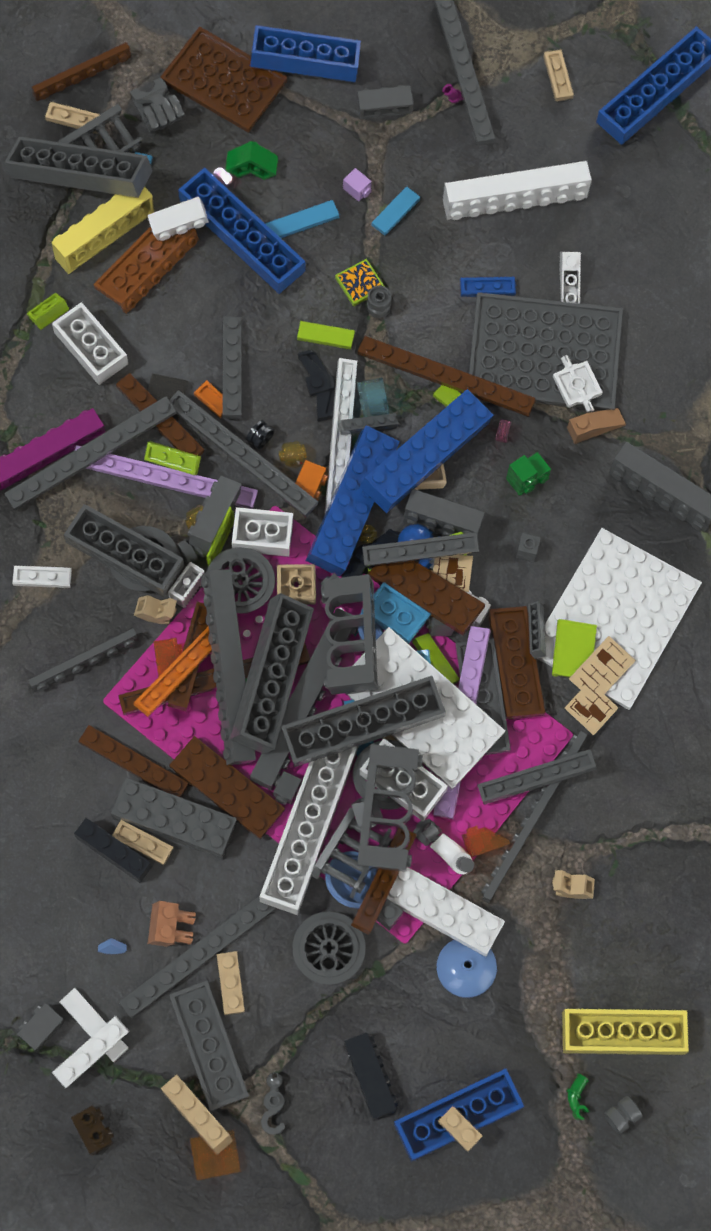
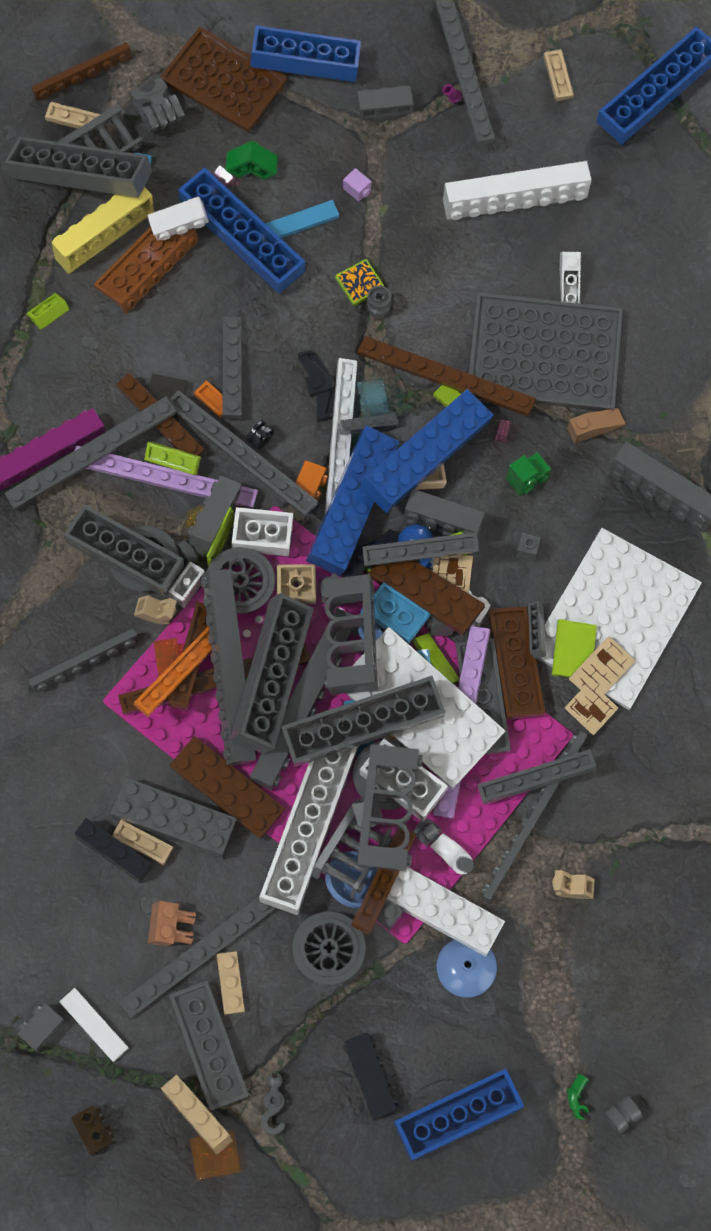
(42, 576): white tile -> none
(90, 343): white brick -> none
(90, 1052): white brick -> none
(112, 947): medium blue tile -> none
(133, 762): reddish brown plate -> none
(287, 788): dark grey brick -> none
(292, 453): clear yellow head -> none
(325, 335): lime tile -> none
(368, 529): clear yellow plate -> none
(395, 211): dark azure tile -> none
(460, 1128): tan plate -> none
(482, 840): clear orange slope -> none
(490, 285): blue tile -> none
(577, 384): white plate -> none
(625, 1031): light yellow brick -> none

